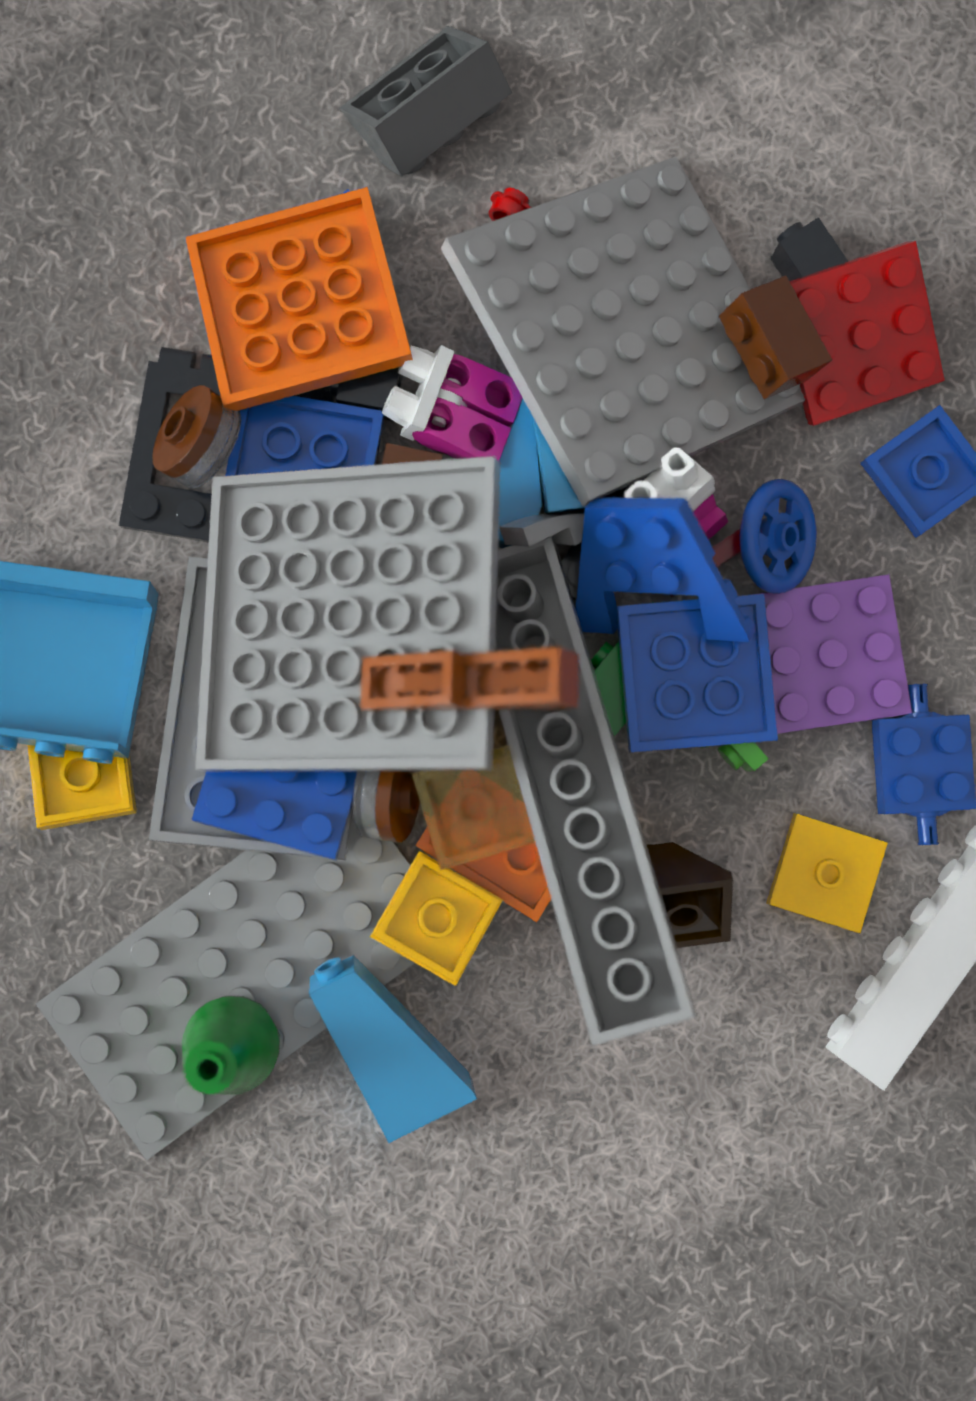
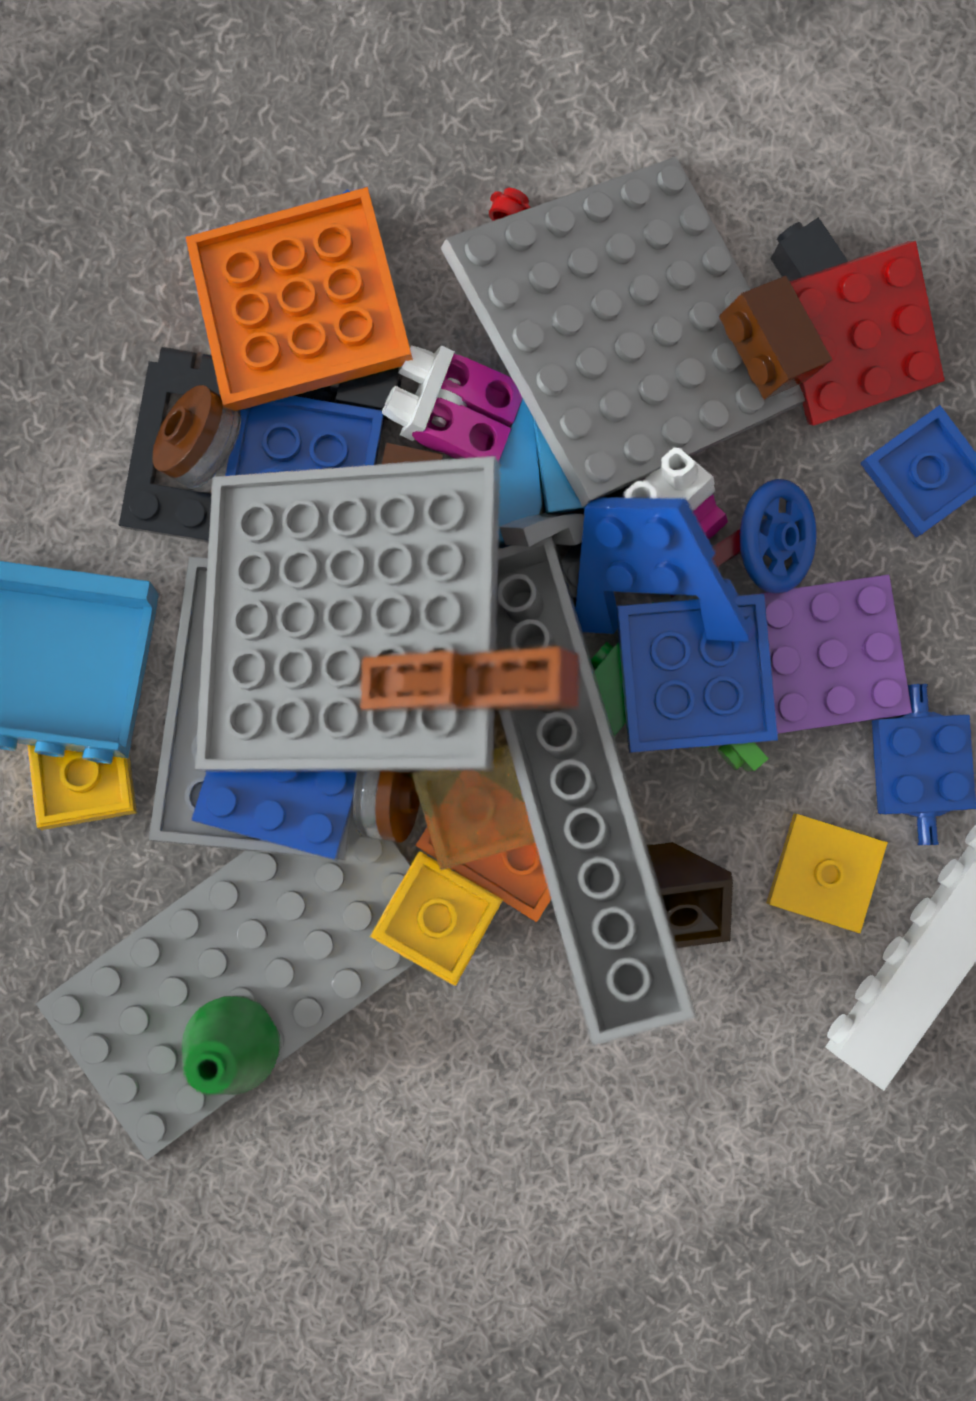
(389, 1052): dark azure slope -> none
(428, 99): dark grey slope -> none

